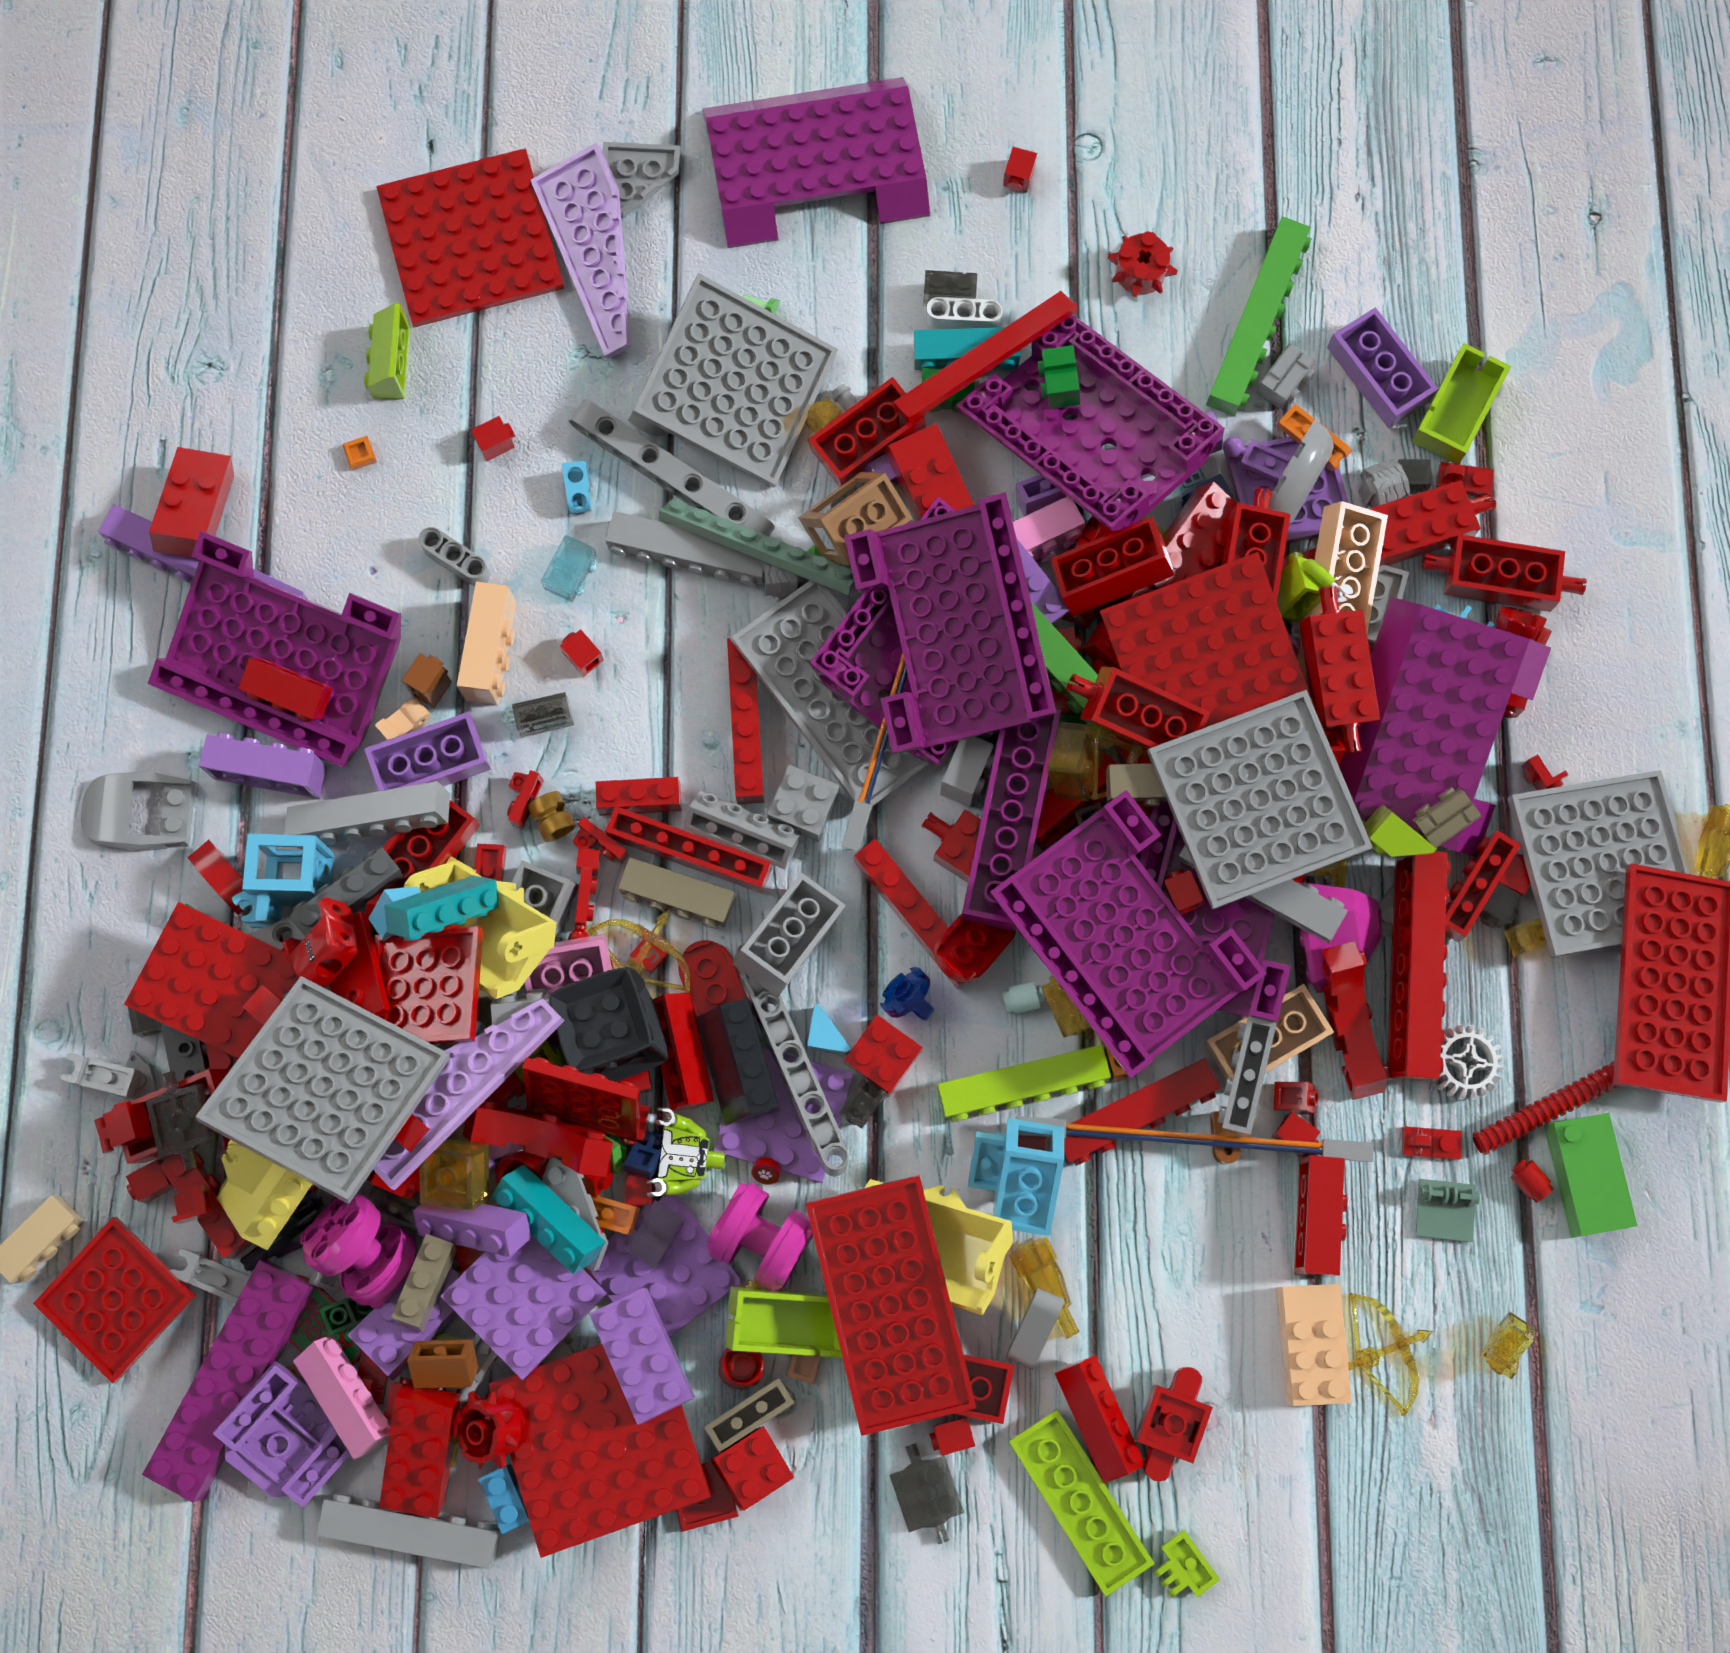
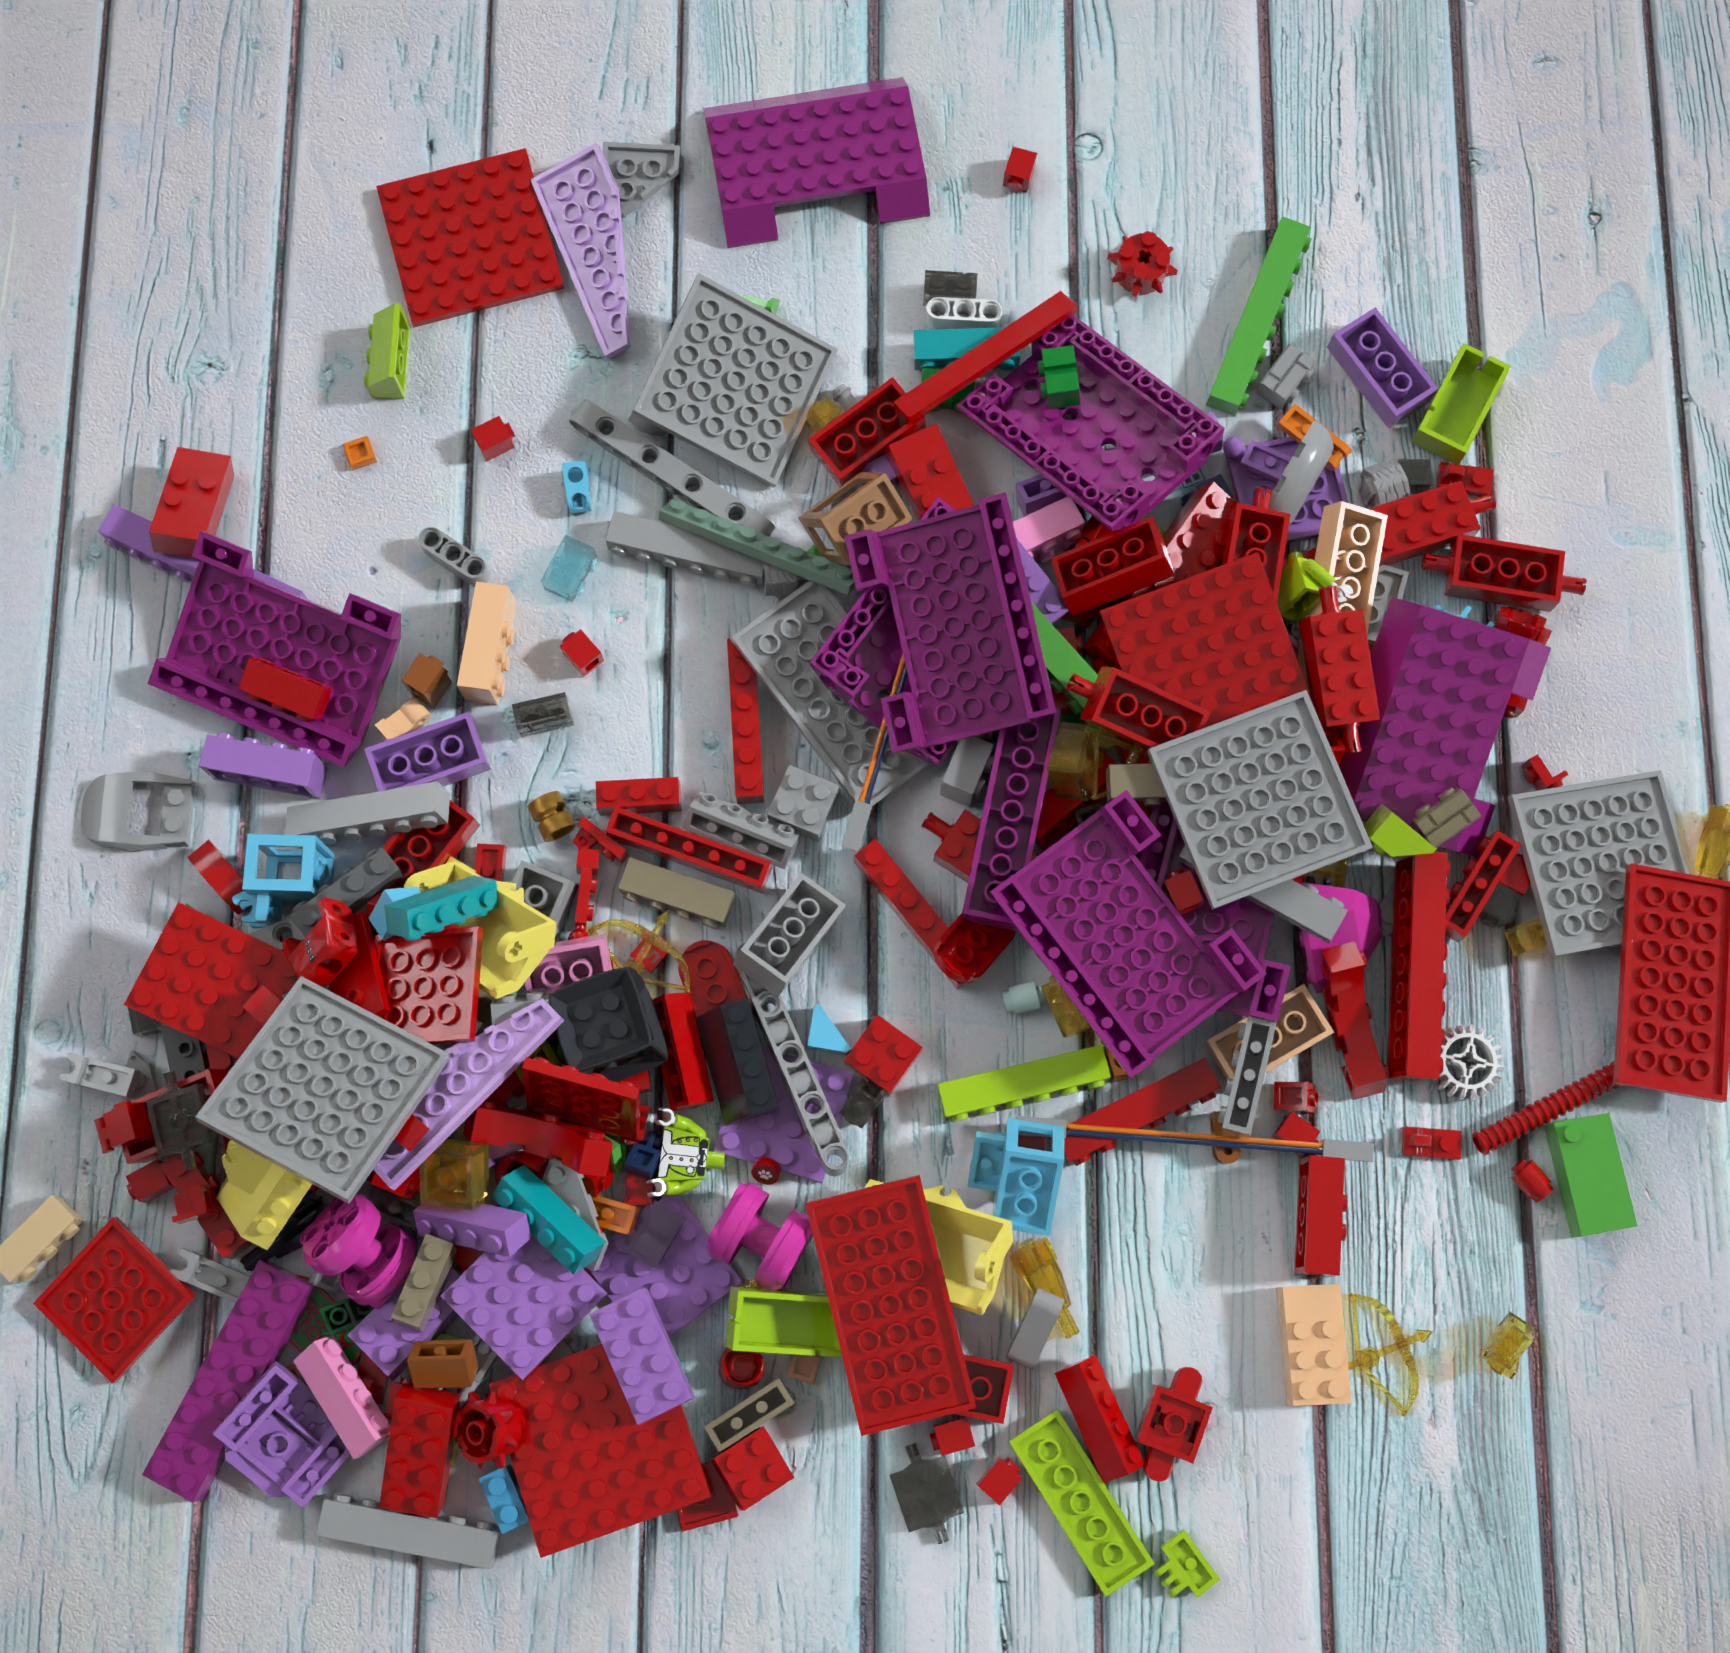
(528, 787): red hinge -> none
(907, 994): clear blue tile -> none
(1000, 1479): none -> red brick
(1446, 1210): sand green hinge -> none

